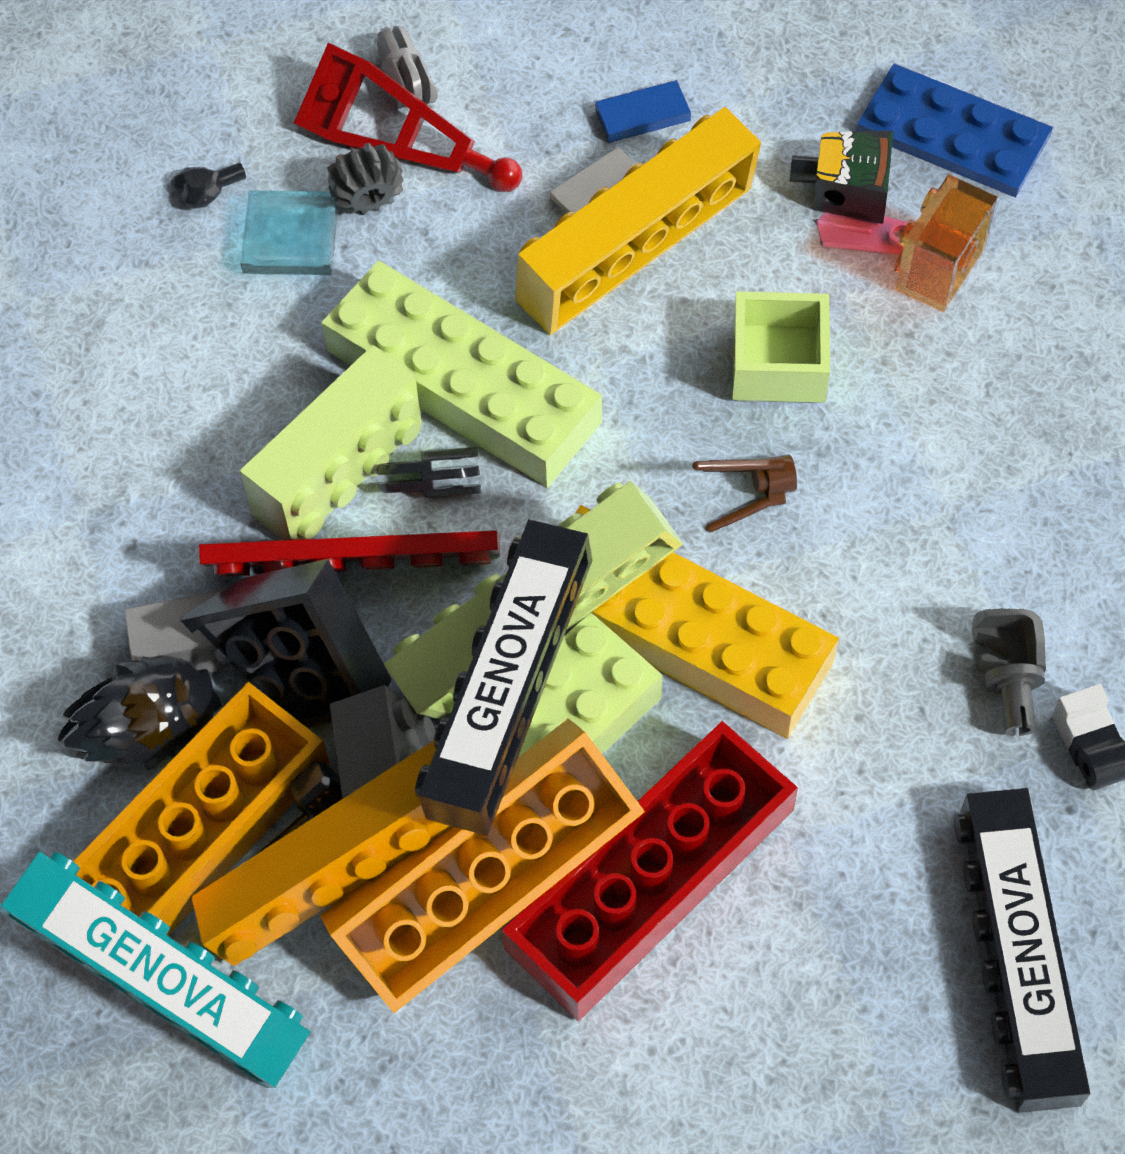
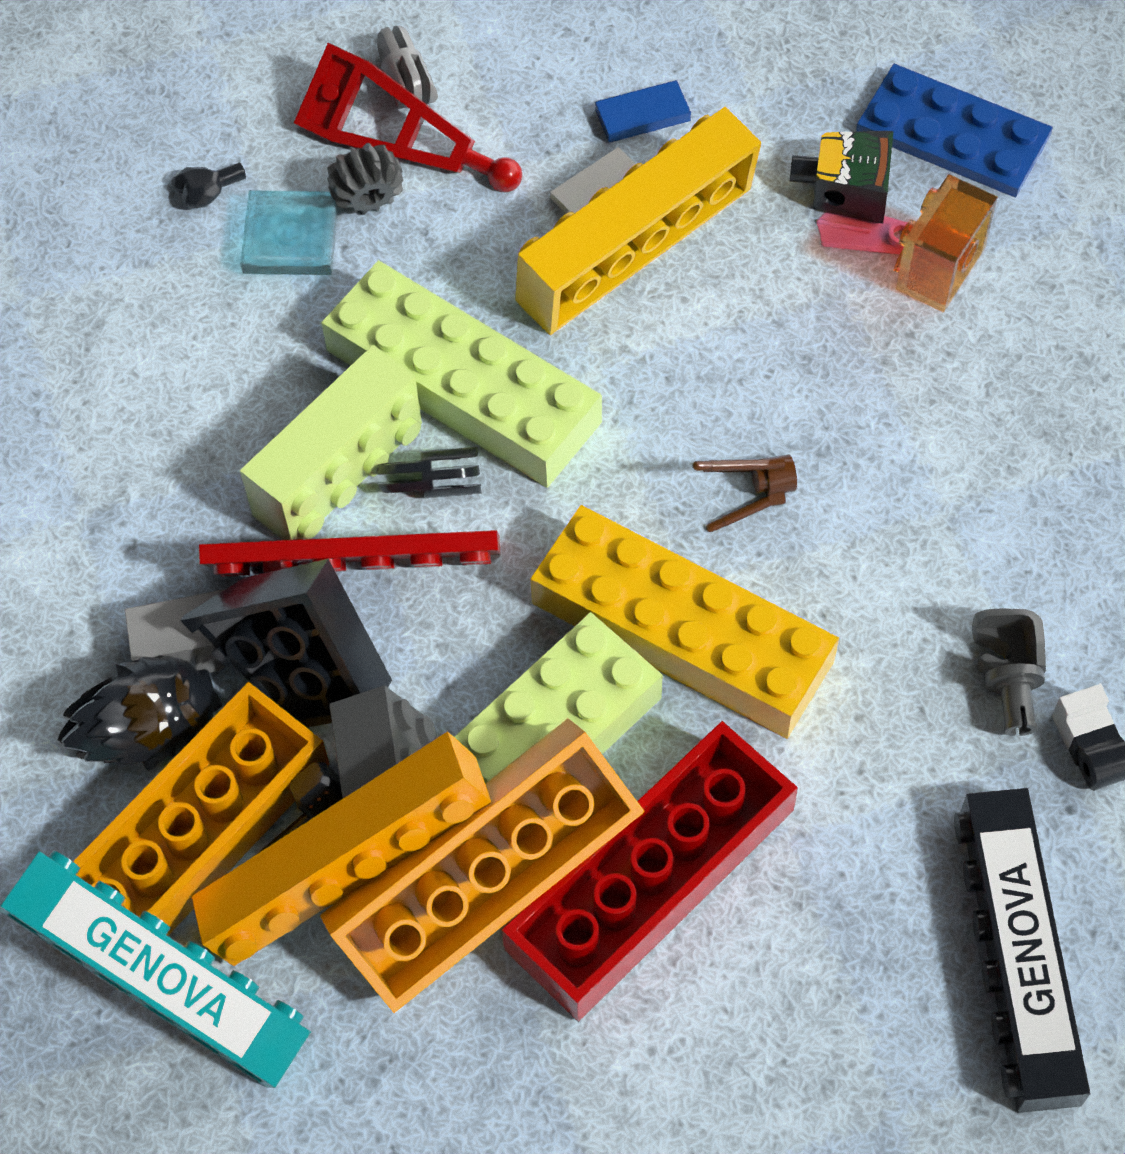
(504, 678): black brick -> none
(625, 542): yellowish green brick -> none
(781, 347): yellowish green piece -> none

